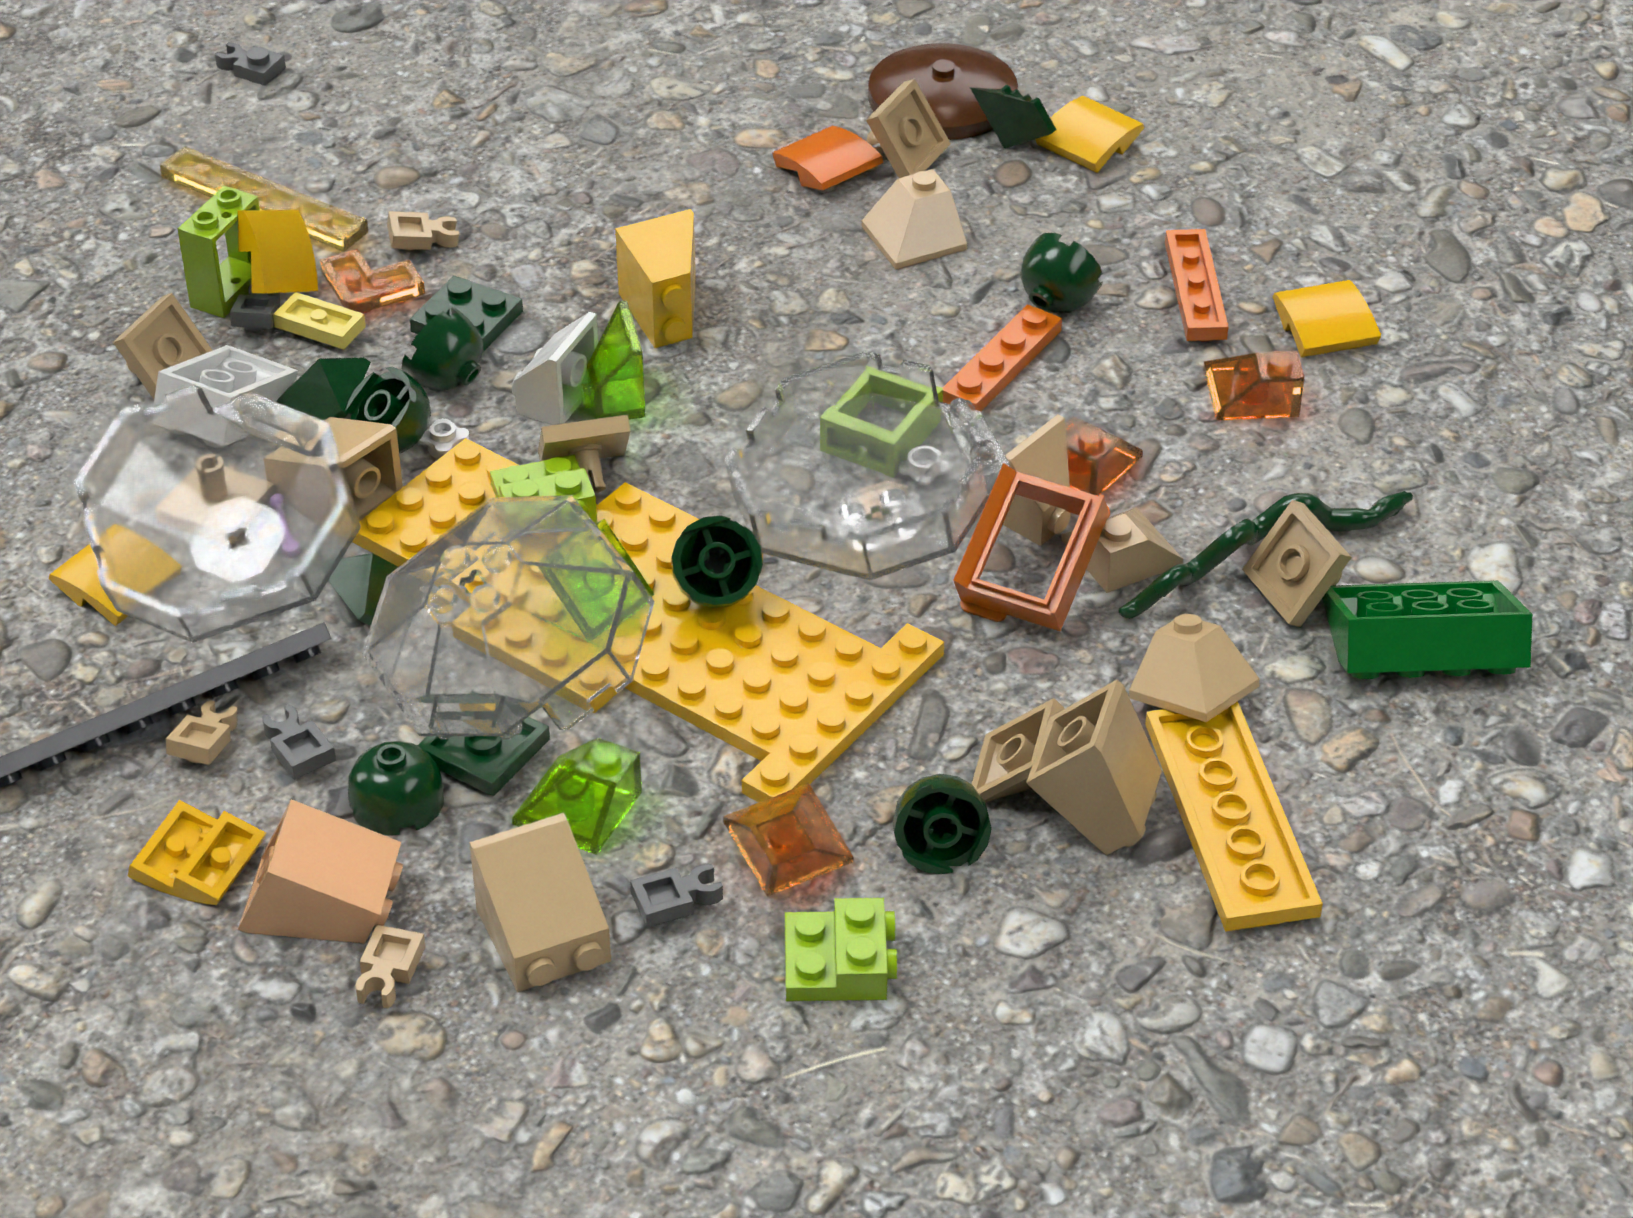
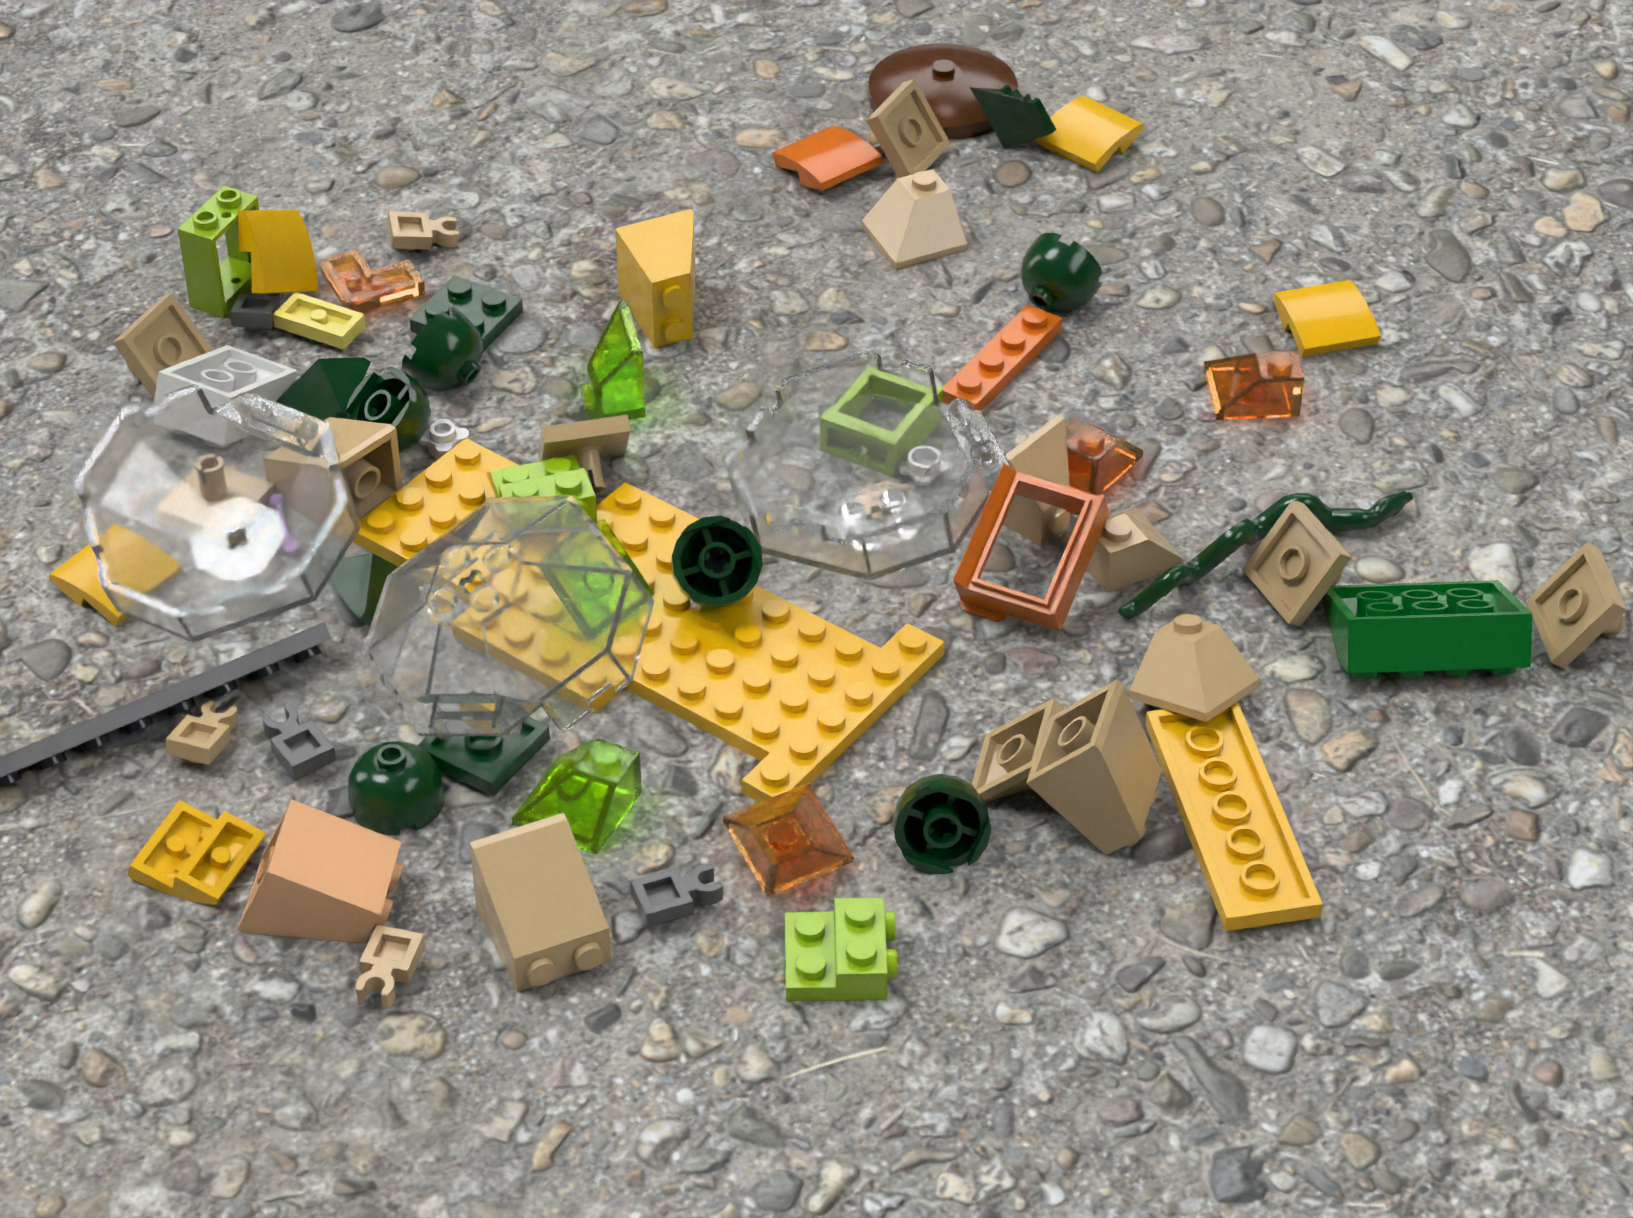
(208, 175): clear yellow plate -> none
(252, 65): dark grey plate -> none
(552, 381): white slope -> none
(1196, 285): orange plate -> none
(1577, 606): none -> tan tile

